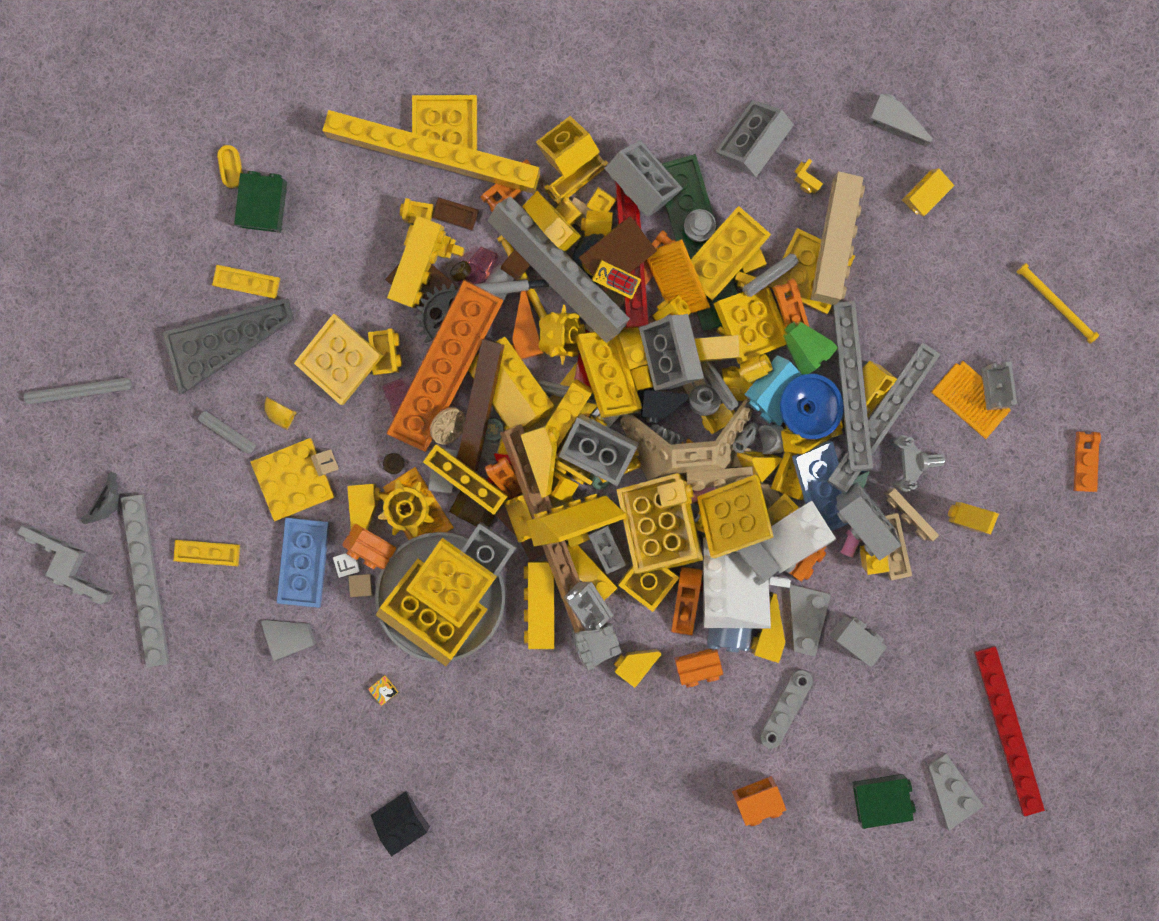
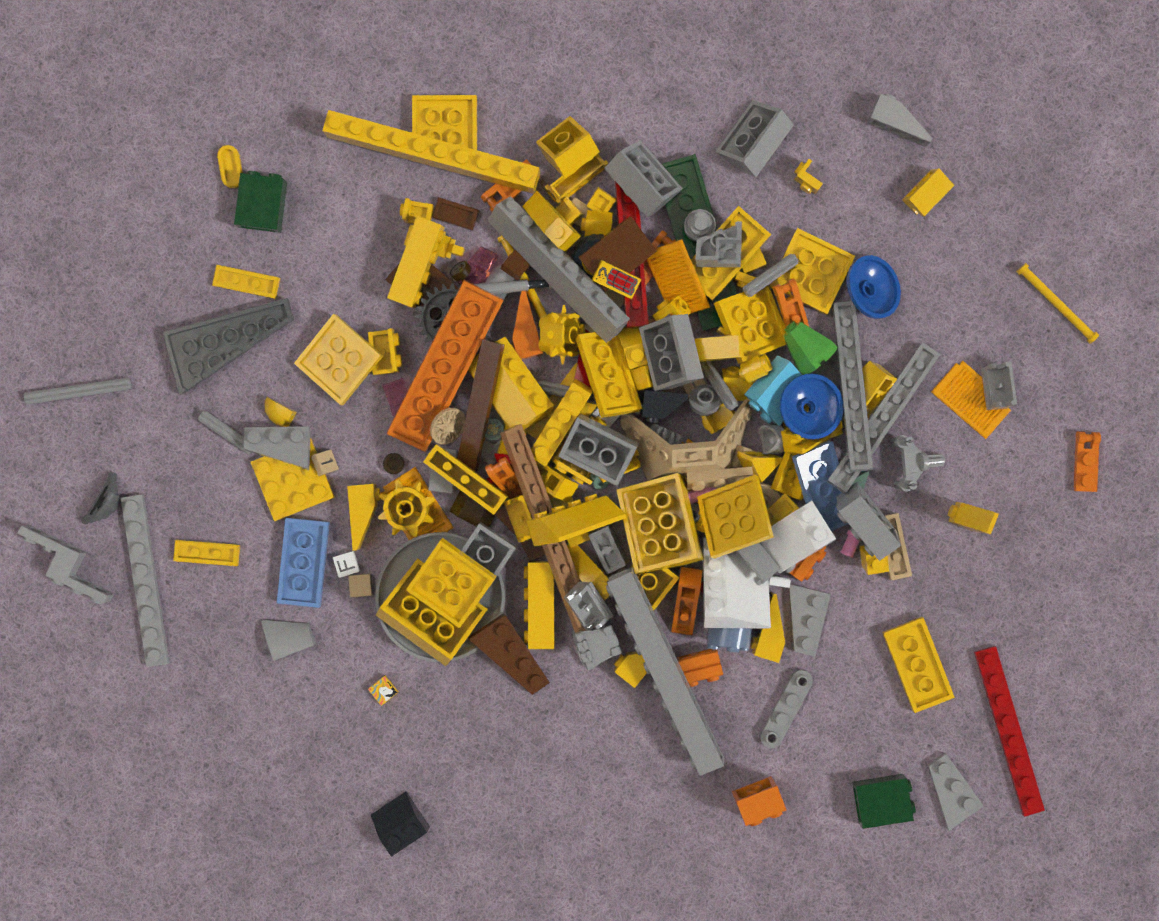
(280, 443): none -> light grey wing
(369, 547): orange brick -> none
(506, 649): none -> reddish brown wing
(541, 452): yellow slope -> none
(665, 670): none -> light grey brick
(675, 494): yellow bracket -> none
(721, 248): none -> light grey slope
(745, 437): light grey pin -> none
(837, 238): tan brick -> none
(862, 643): light grey brick -> none
(873, 287): none -> blue dish
(910, 515): tan plate -> none
(918, 664): none -> yellow plate

